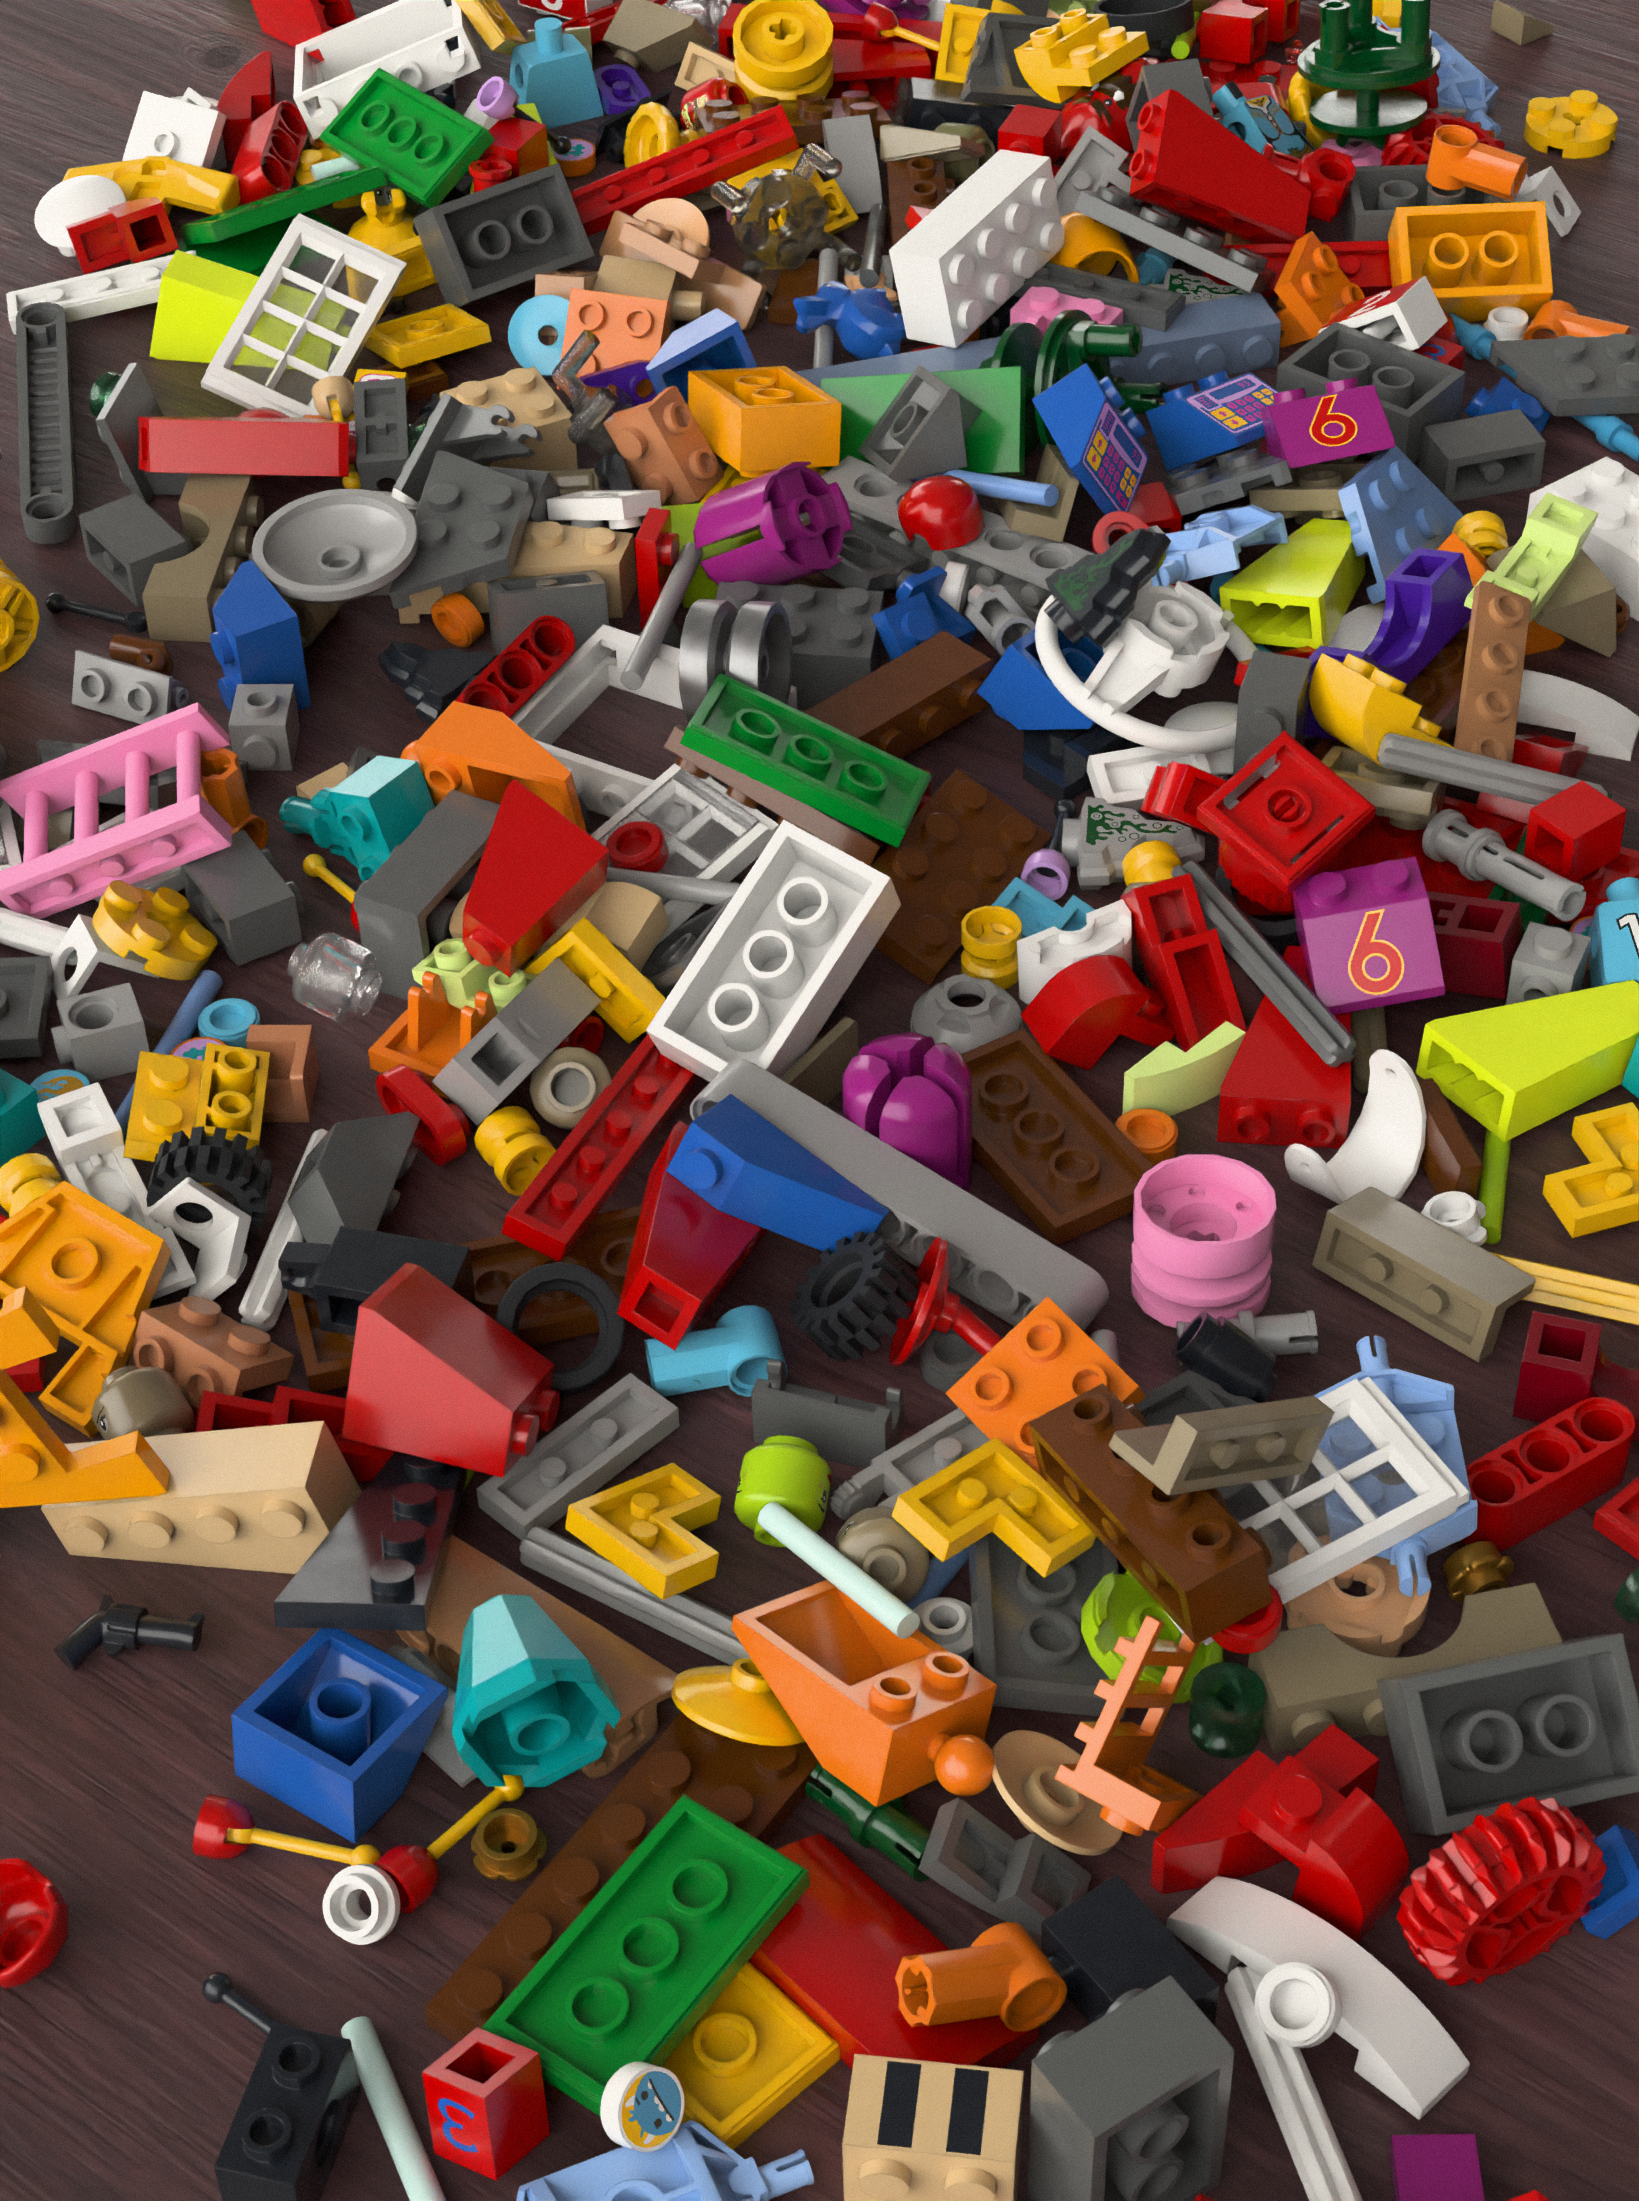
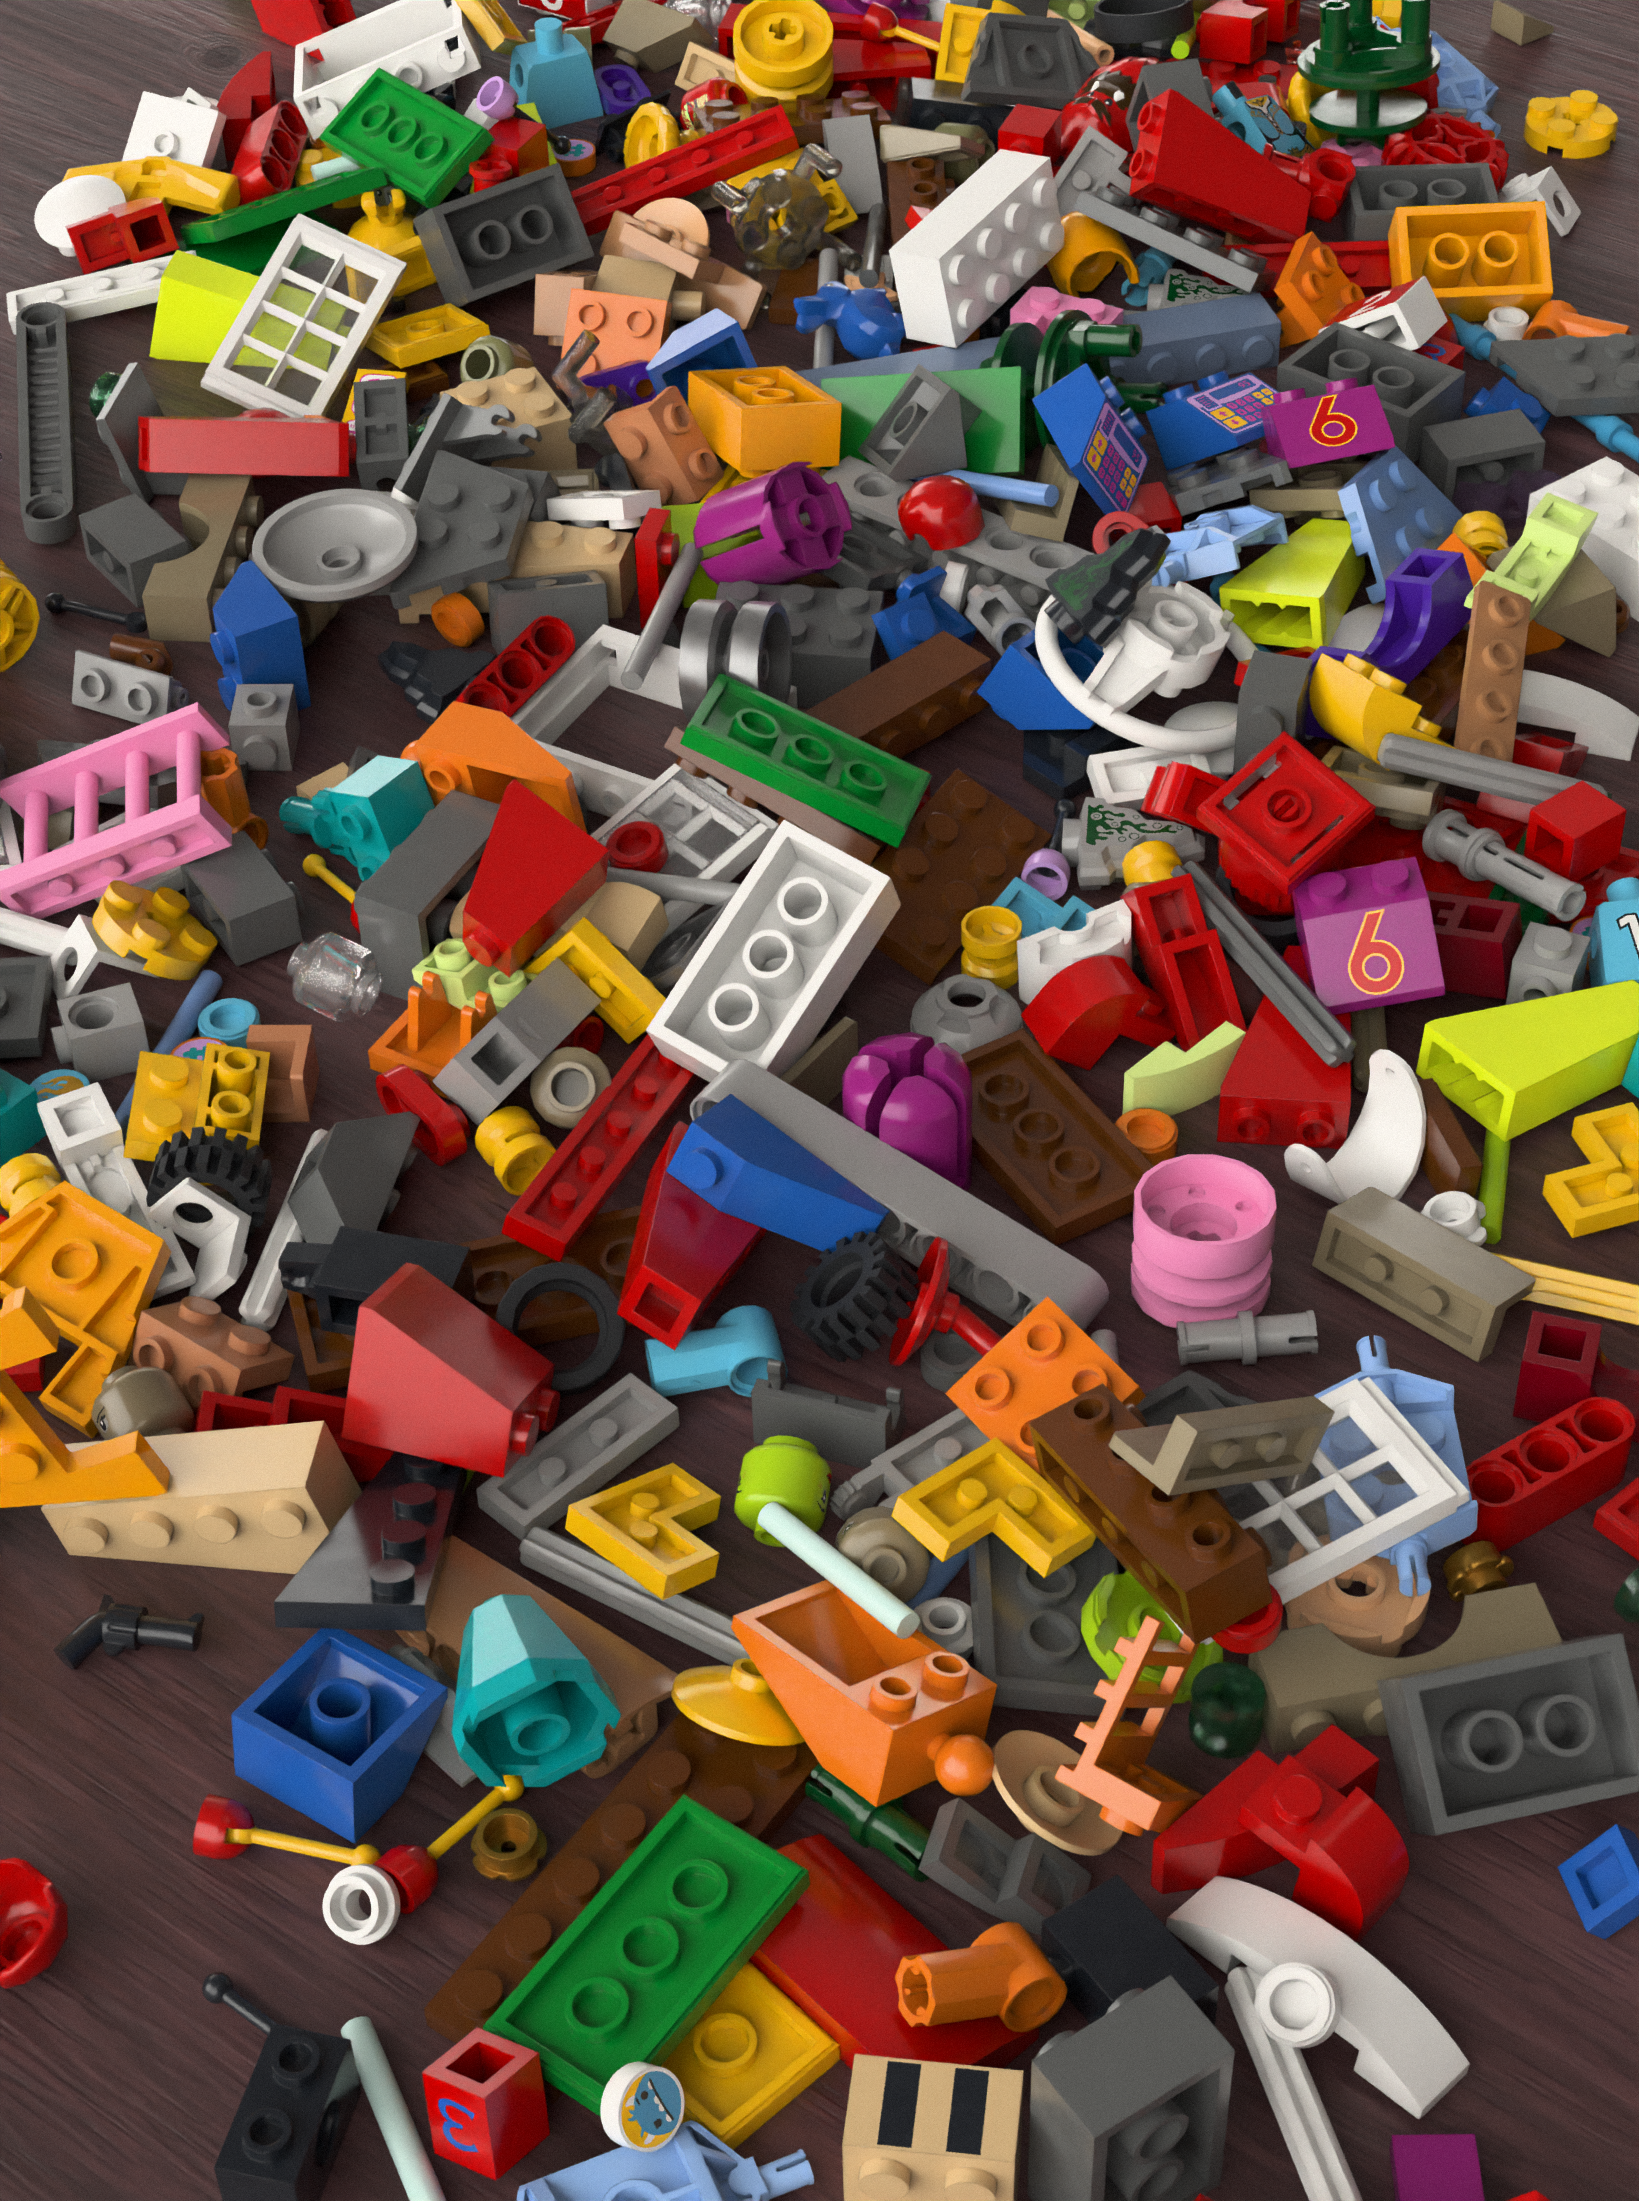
(335, 401): tan hinge -> none
(492, 357): none -> olive head
(526, 326): medium azure piece -> none
(1076, 54): yellow brick -> none
(1140, 303): dark grey tile -> none
(1227, 1357): black brick -> none
(1463, 162): orange piece -> none
(1501, 1891): red gear -> none
(1506, 502): none -> clear purple slope

